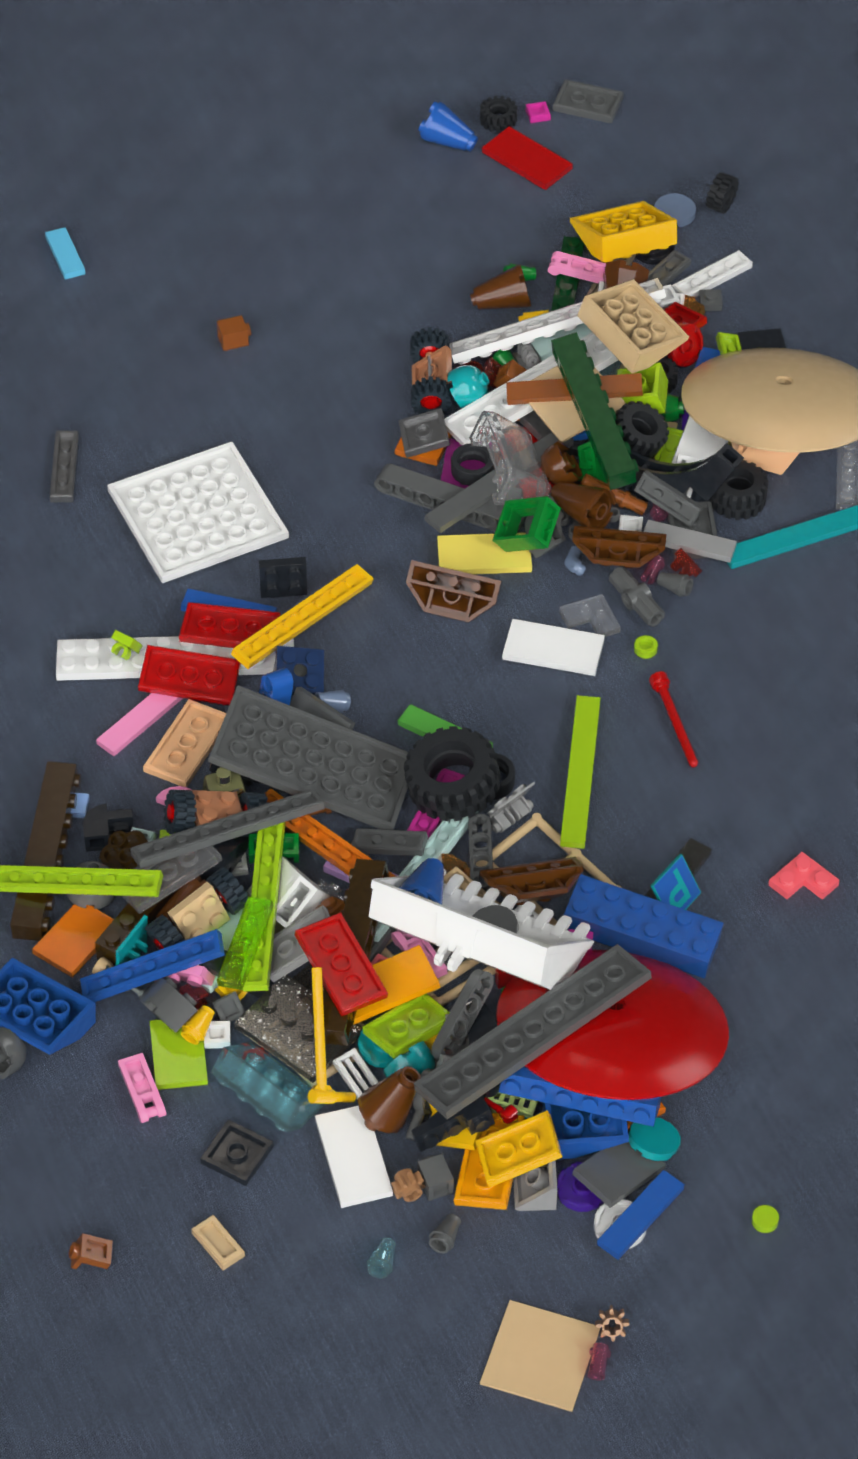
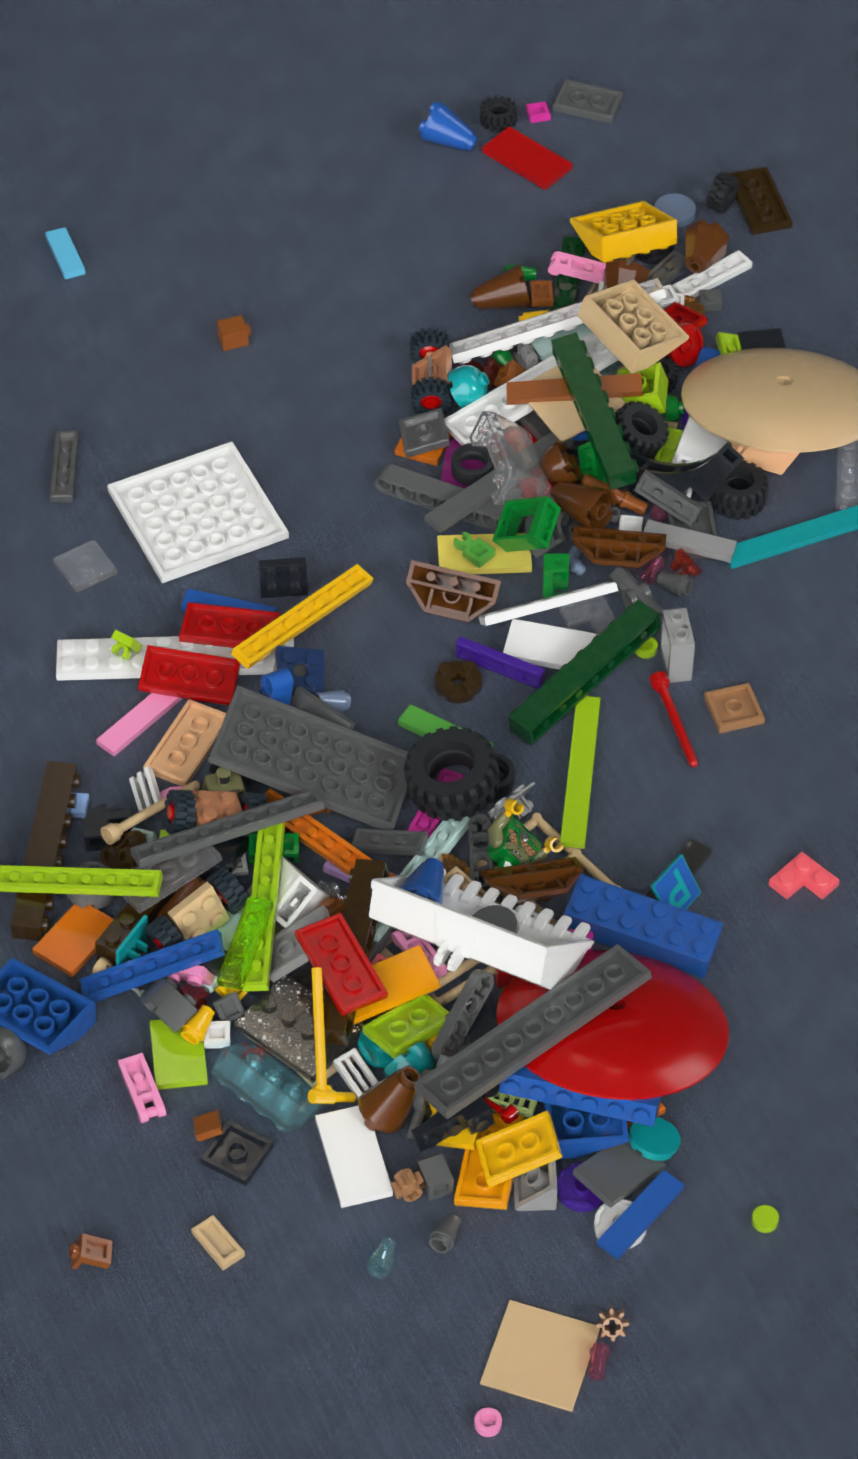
(85, 566): none -> clear tile
(112, 832): none -> tan piece
(140, 790): none -> white tile
(208, 1125): none -> dark orange tile
(462, 670): none -> dark brown plate
(474, 551): none -> bright green plate
(488, 1422): none -> bright pink tile
(500, 662): none -> dark purple tile
(513, 843): none -> torso
(541, 293): none -> dark orange bracket
(548, 603): none -> white tile
(555, 573): none -> green hinge
(584, 672): none -> dark green brick
(677, 645): none -> light grey window
(704, 245): none -> reddish brown cone
(734, 708): none -> medium nougat tile
(761, 202): none -> dark brown tile

